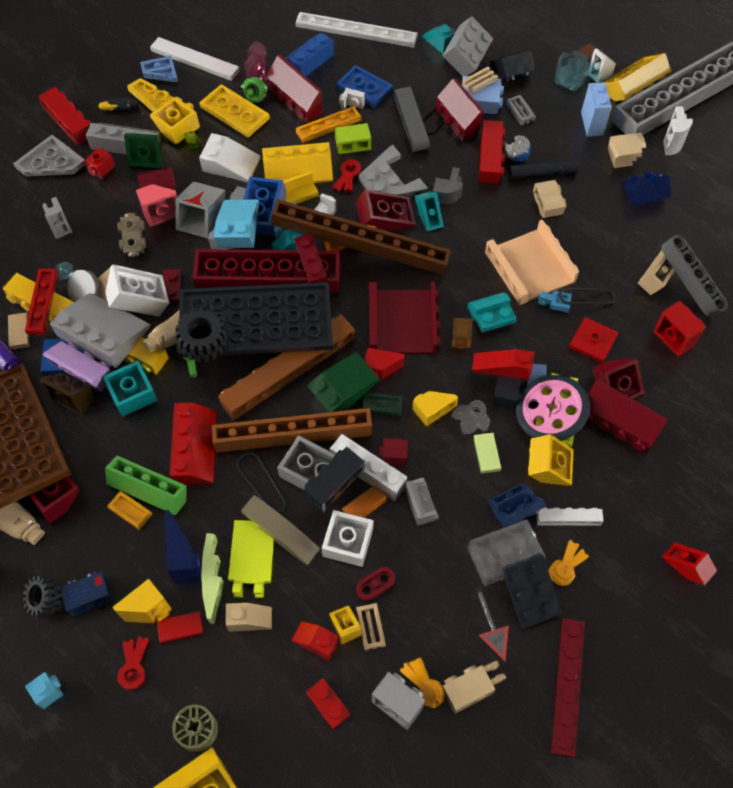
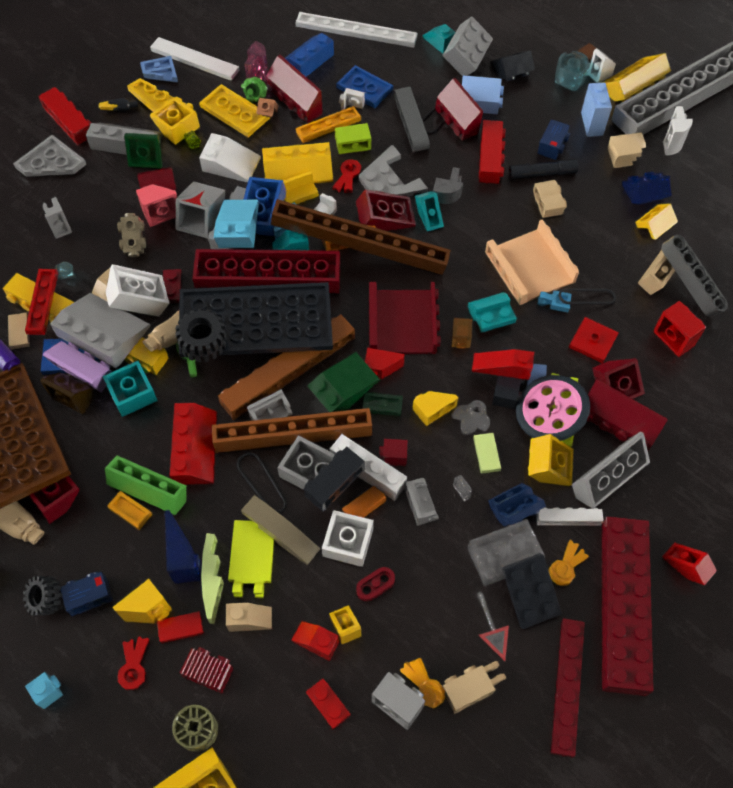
(82, 283): light grey tile -> none
(99, 163): red brick -> none
(207, 670): none -> dark red brick
(266, 107): none -> nougat bracket
(270, 407): none -> light grey hinge
(310, 259): dark red plate -> none
(374, 644): tan tile -> none
(462, 488): none -> clear tile
(478, 78): tan tile -> none
(517, 110): light grey tile -> none
(518, 150): light grey piece -> none
(553, 139): none -> dark blue brick
(612, 471): none -> light grey slope
(626, 607): none -> dark red brick
(658, 220): none -> yellow panel

